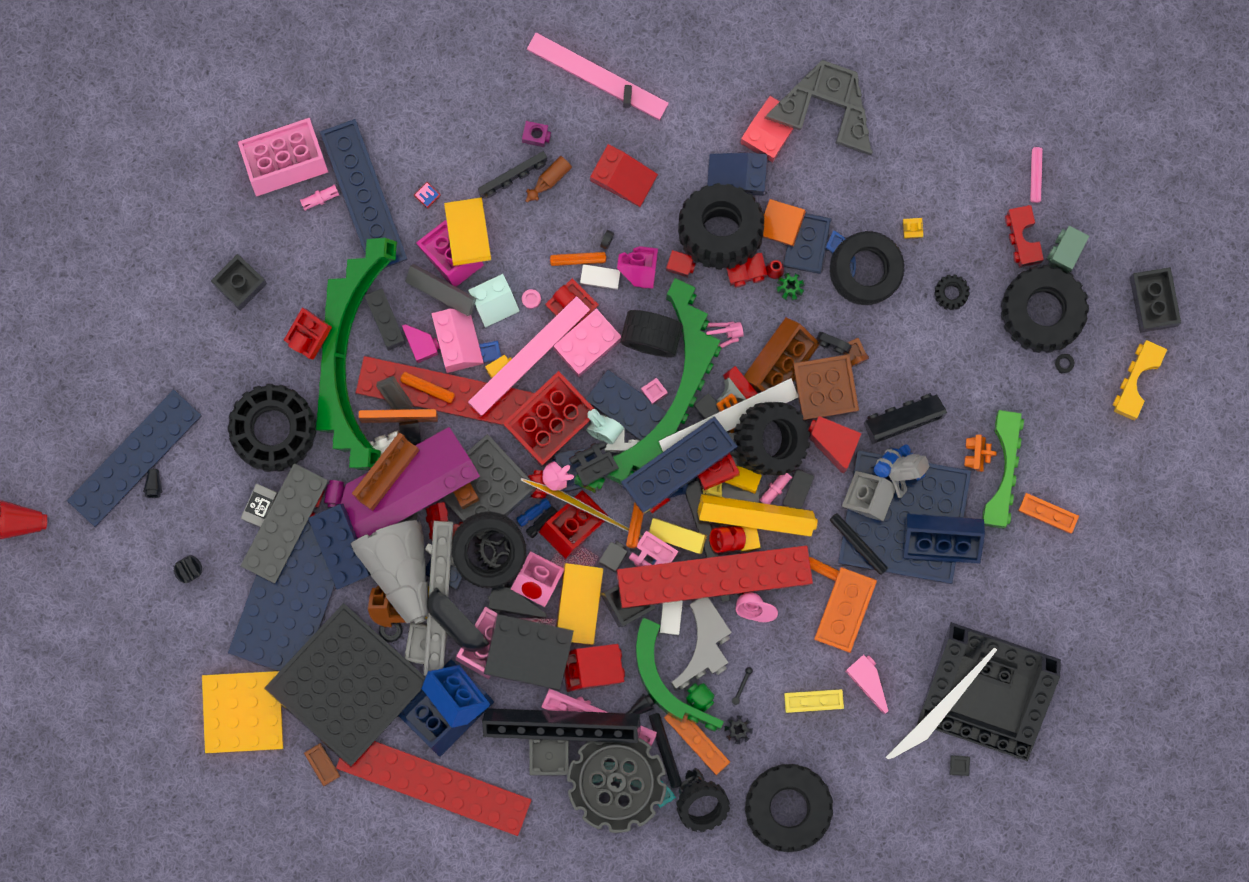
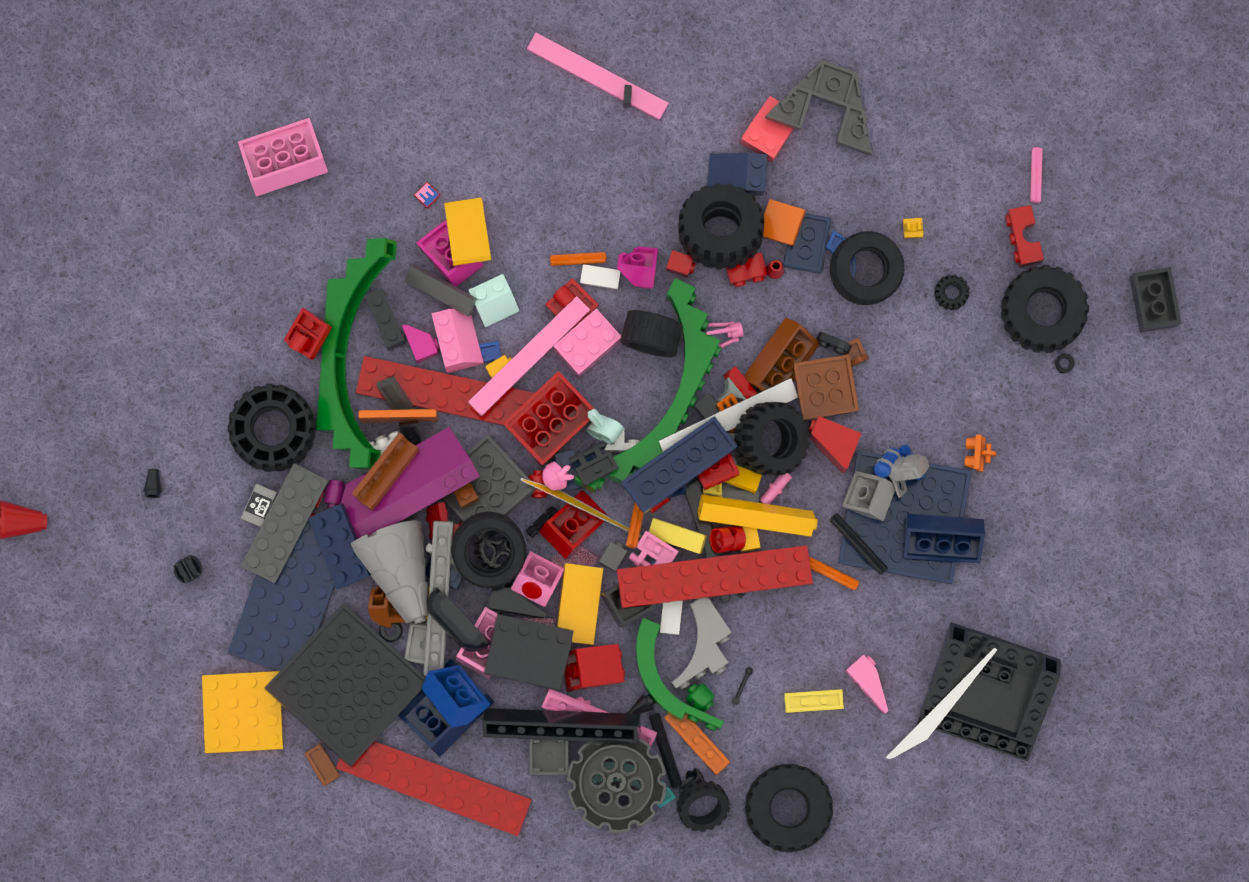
(134, 458): dark blue plate -> none
(239, 282): black brick -> none
(319, 197): bright pink pin -> none
(360, 186): dark blue plate -> none
(427, 387): orange axle -> none
(521, 171): black plate -> none
(529, 128): magenta brick -> none
(531, 299): bright pink tile -> none
(533, 512): blue axle -> none
(549, 178): dark orange wheel -> none
(607, 239): black tile -> none
(623, 175): red slope -> none
(625, 405): dark blue plate -> none
(654, 391): bright pink plate -> none
(740, 735): black piece -> none
(753, 608): bright pink cap -> none
(790, 292): green piece -> none
(798, 489): black tile -> none
(845, 609): orange tile -> none
(905, 418): black slope -> none
(959, 765): black tile -> none
(1007, 430): bright green arch -> none
(1048, 513): orange plate -> none
(1068, 250): sand green brick -> none
(1130, 402): yellow arch -> none

